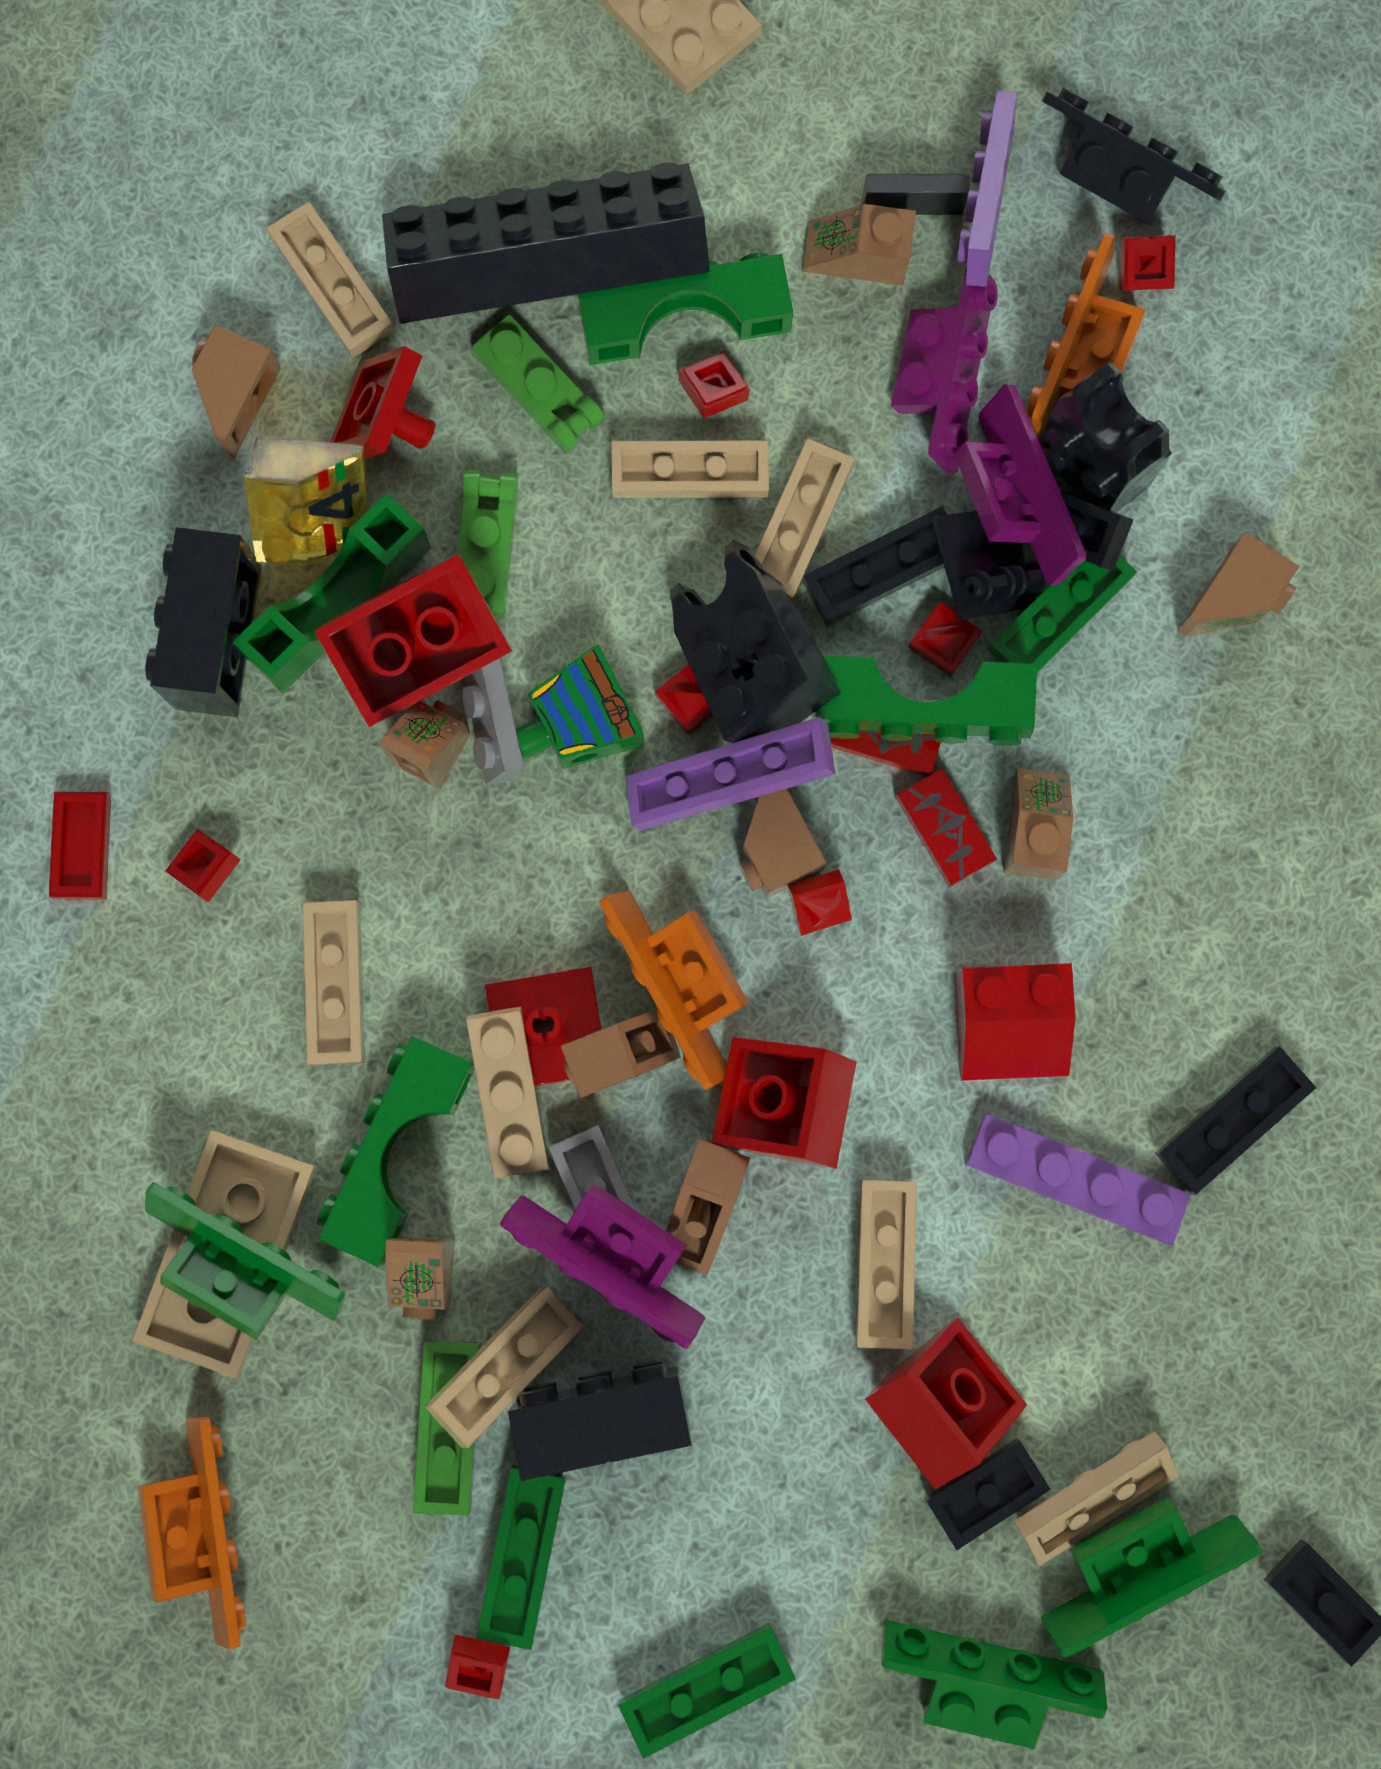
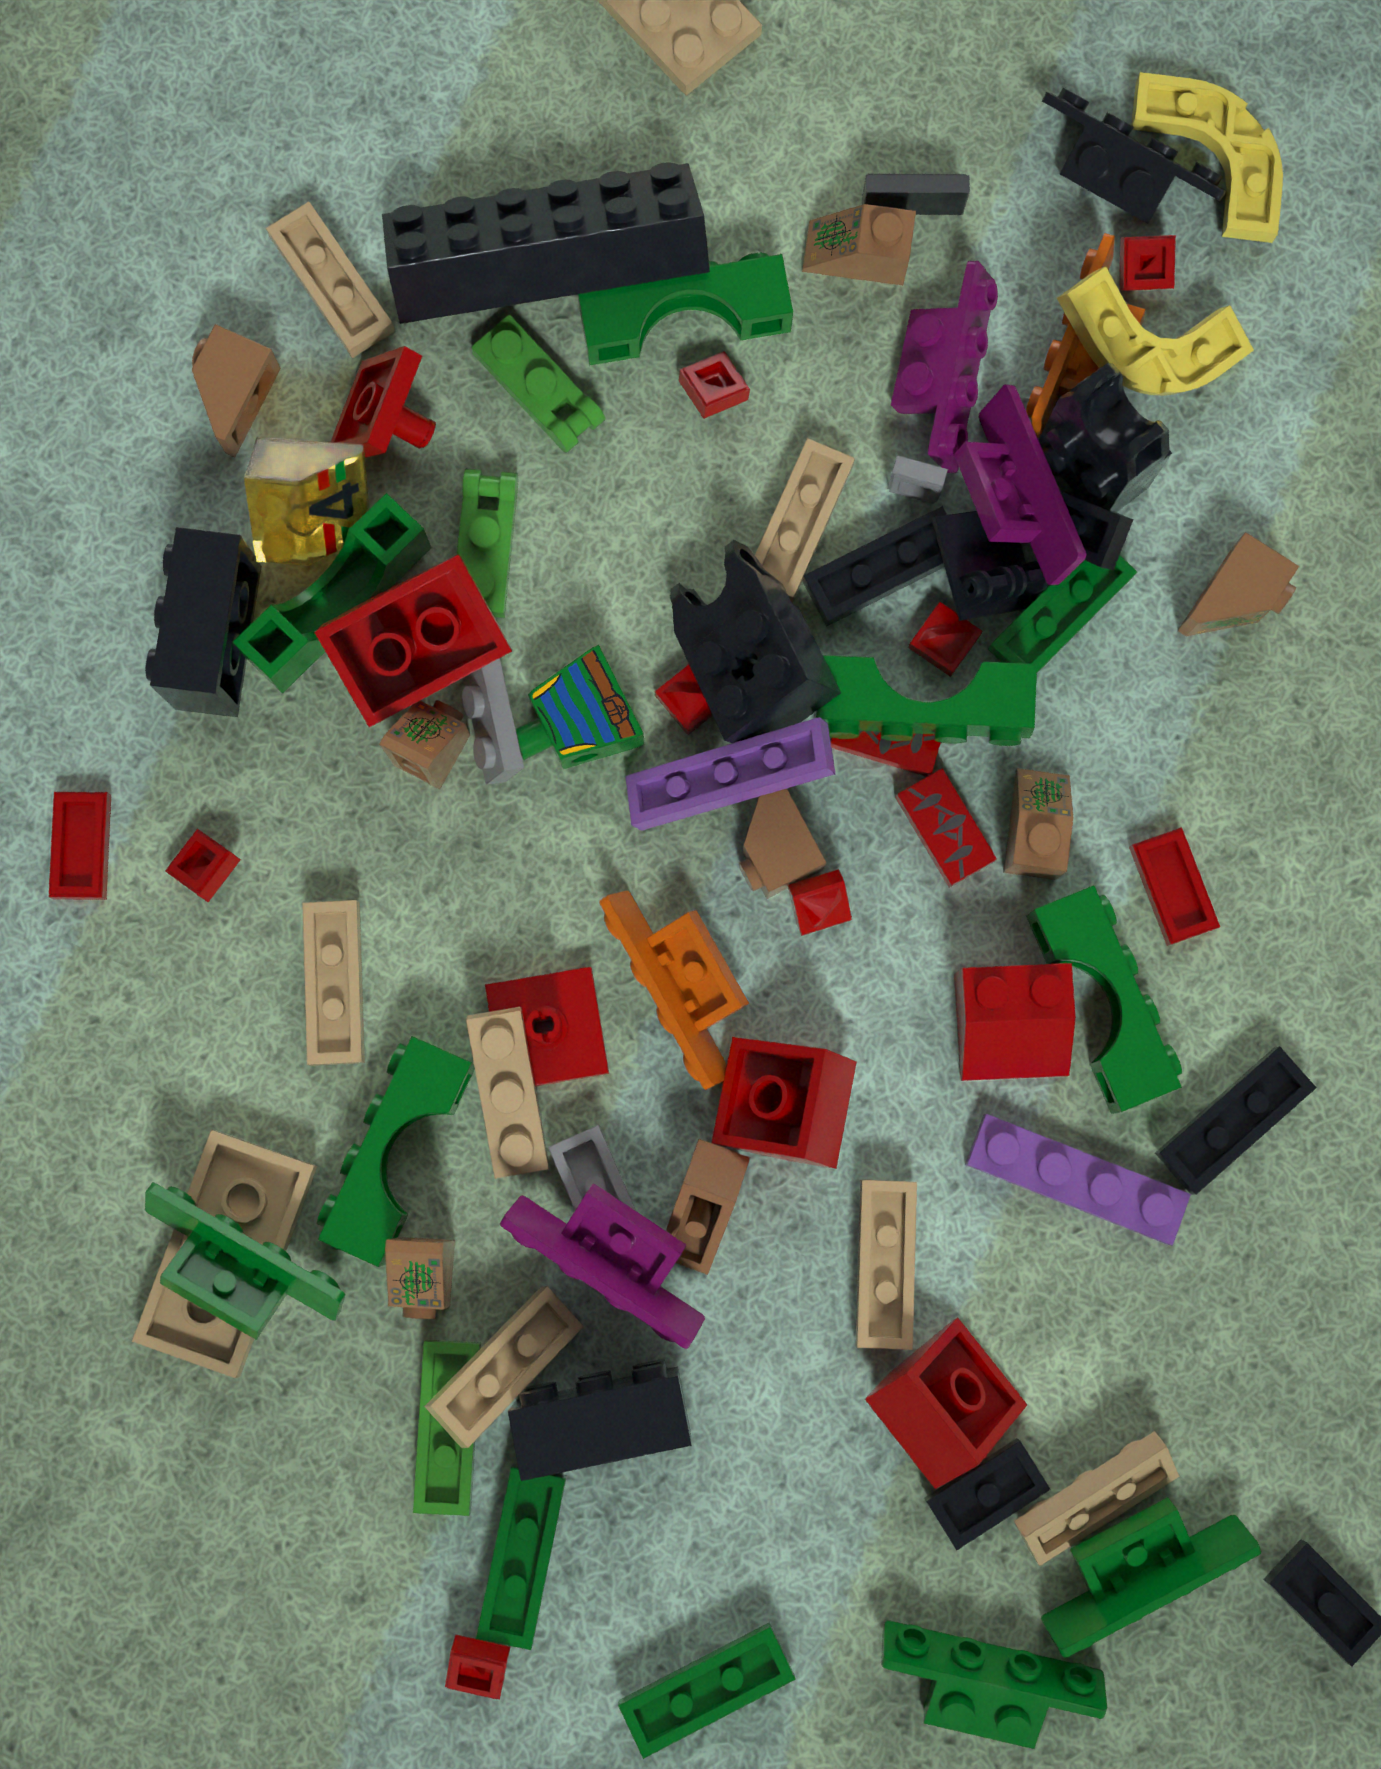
(188, 1535): orange bracket -> none
(618, 1053): medium nougat slope -> none
(690, 469): tan plate -> none
(917, 479): none -> light grey tile
(985, 204): medium lavender plate -> none
(1134, 1060): none -> green arch
(1145, 360): none -> light yellow plate
(1174, 886): none -> red tile
(1236, 138): none -> light yellow plate

